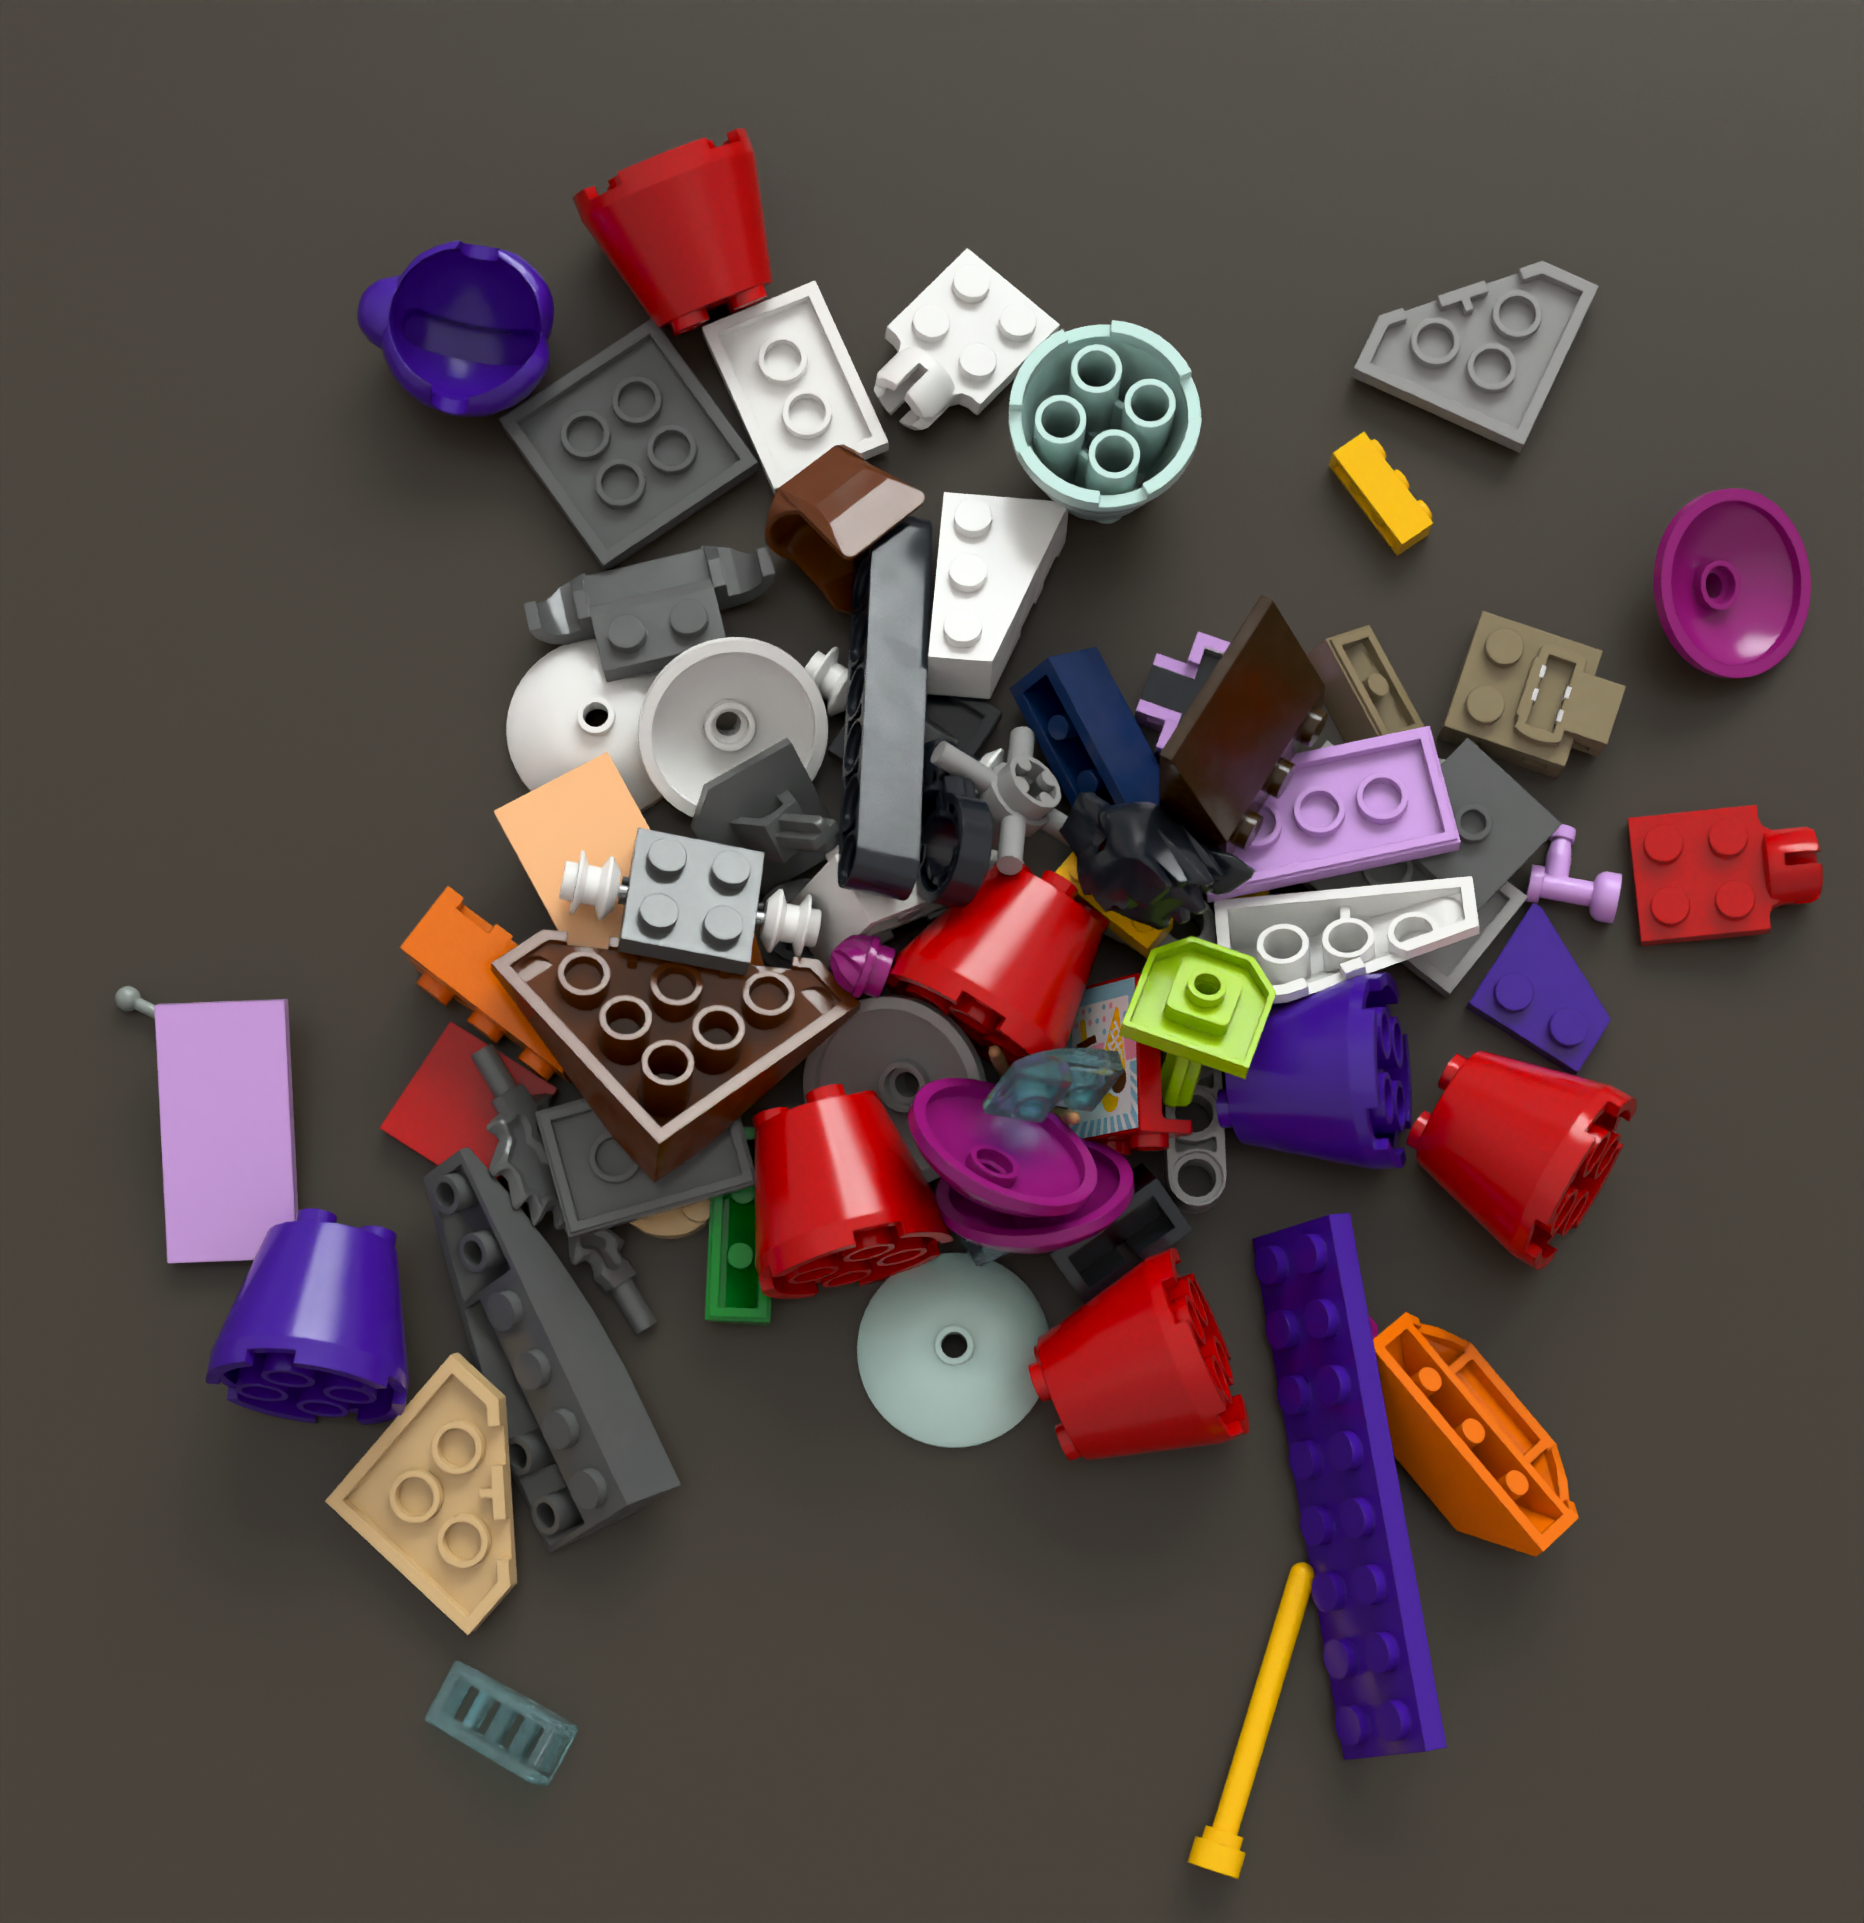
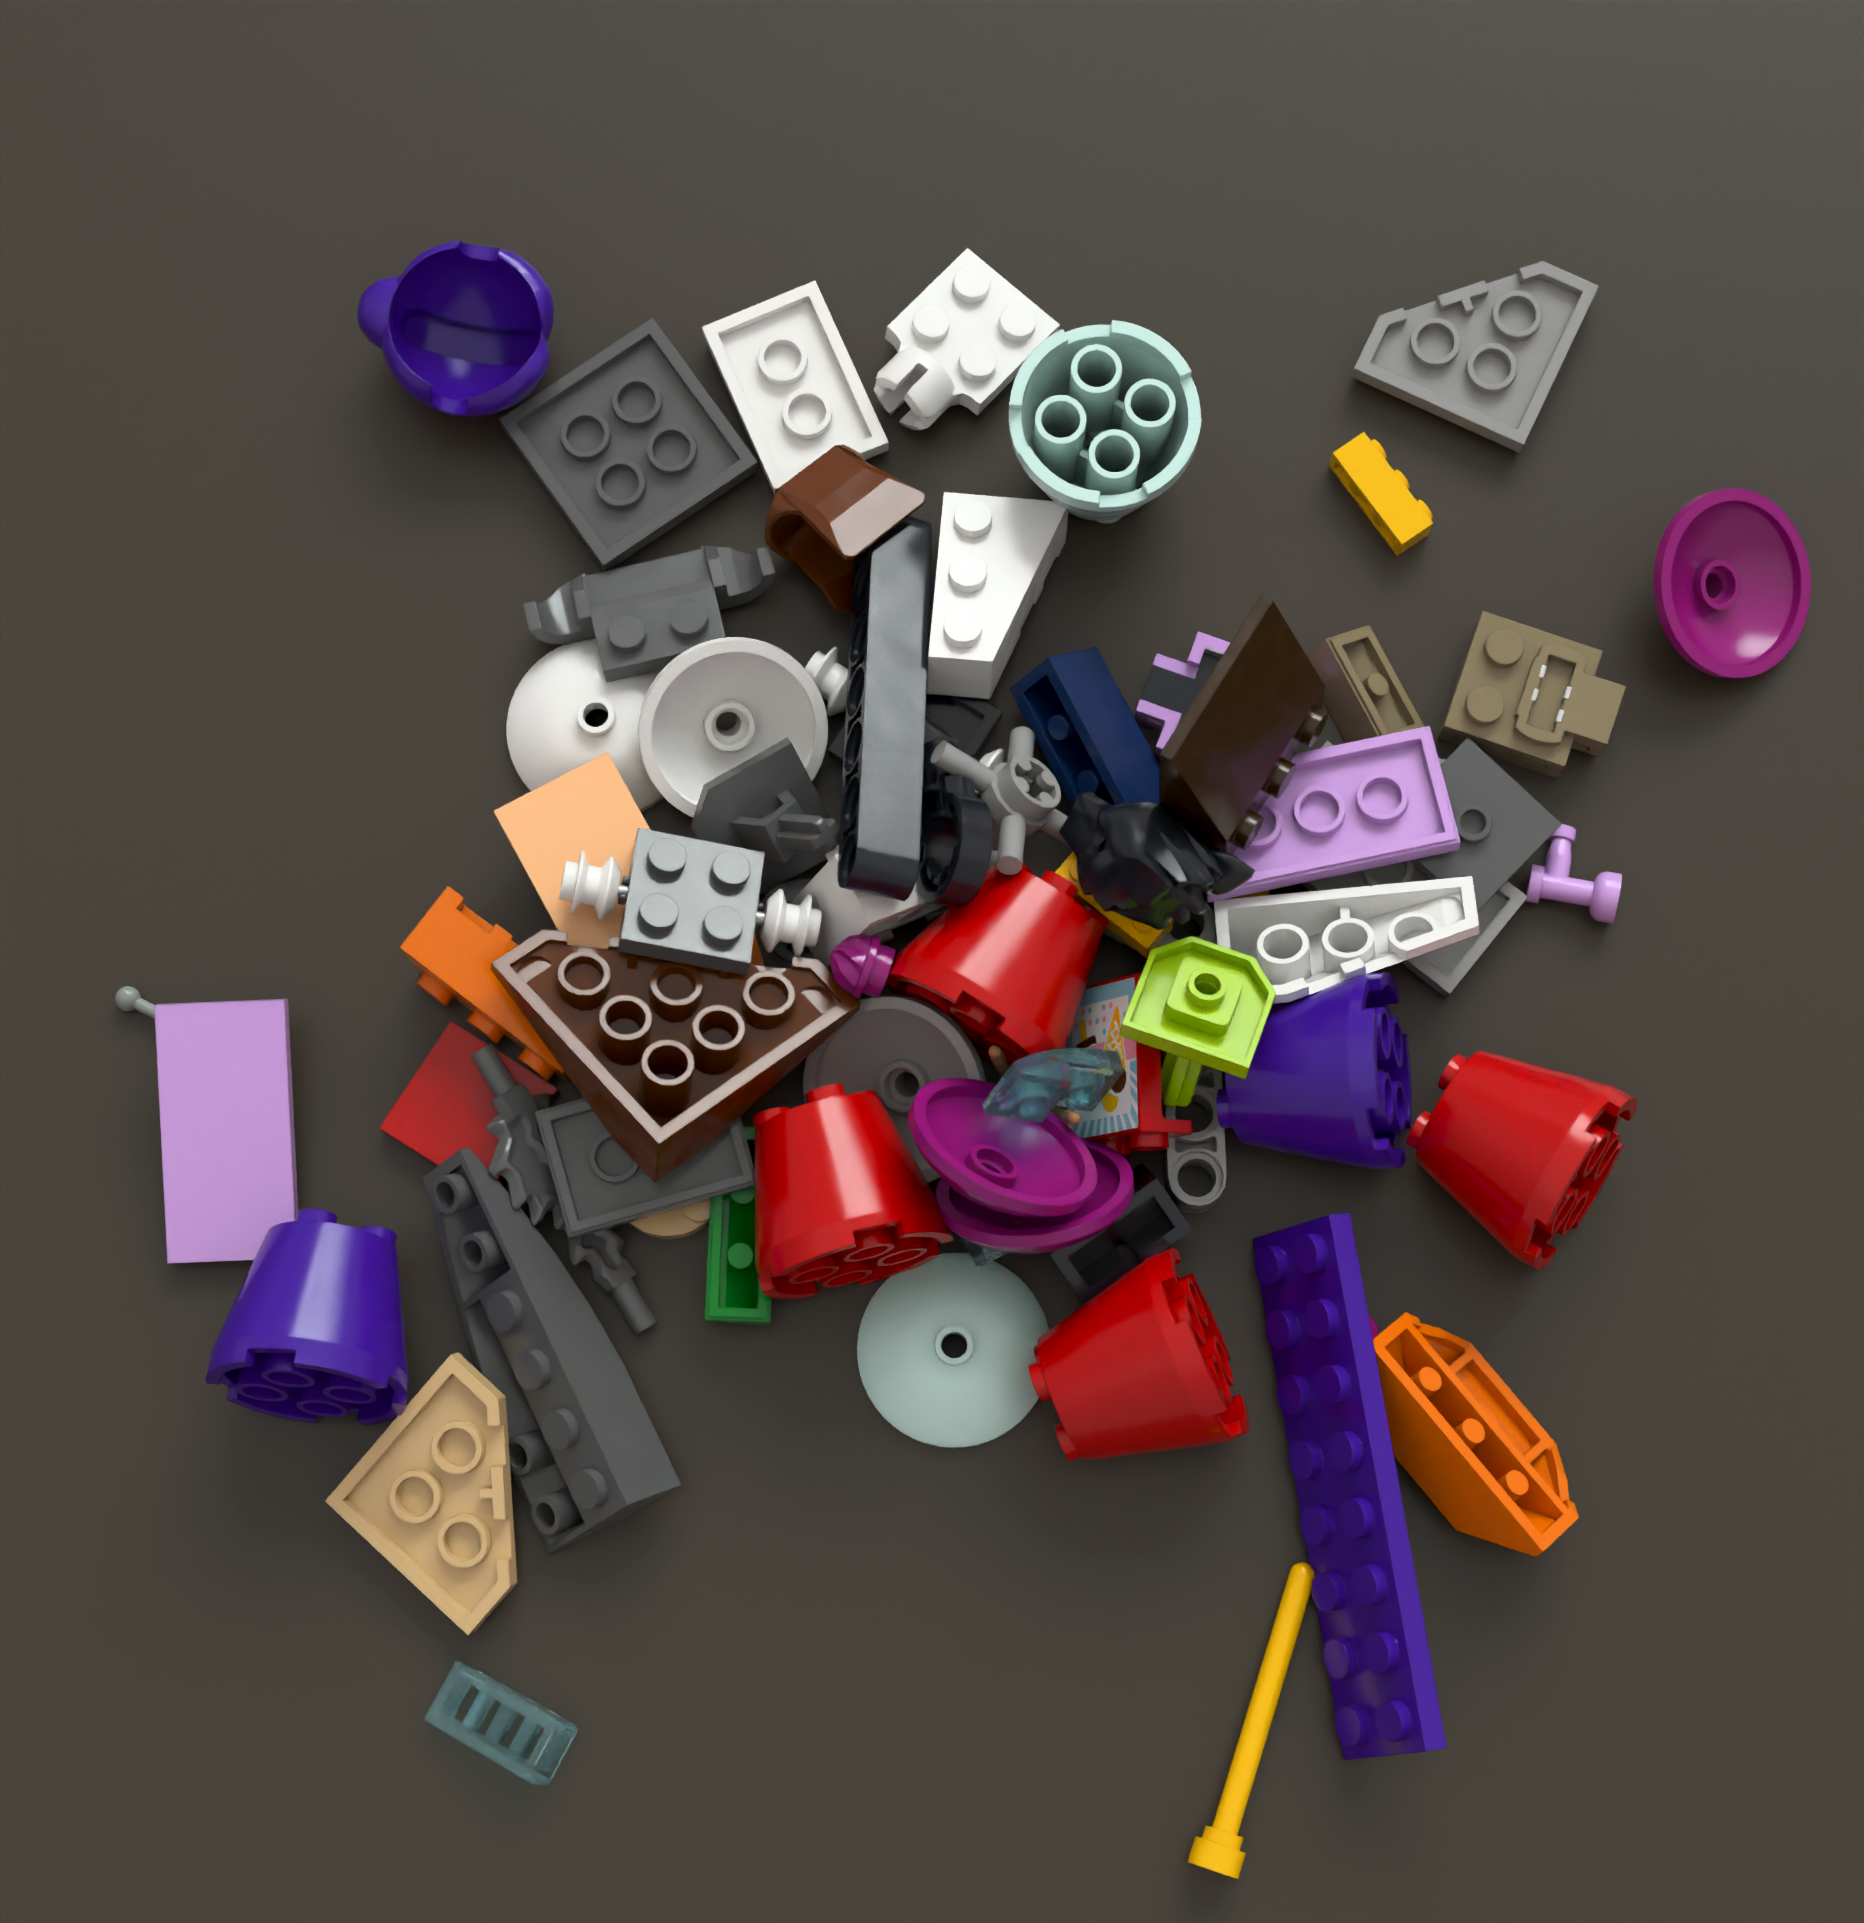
(685, 230): red cone -> none
(1541, 995): dark purple wing -> none
(1717, 873): red plate -> none

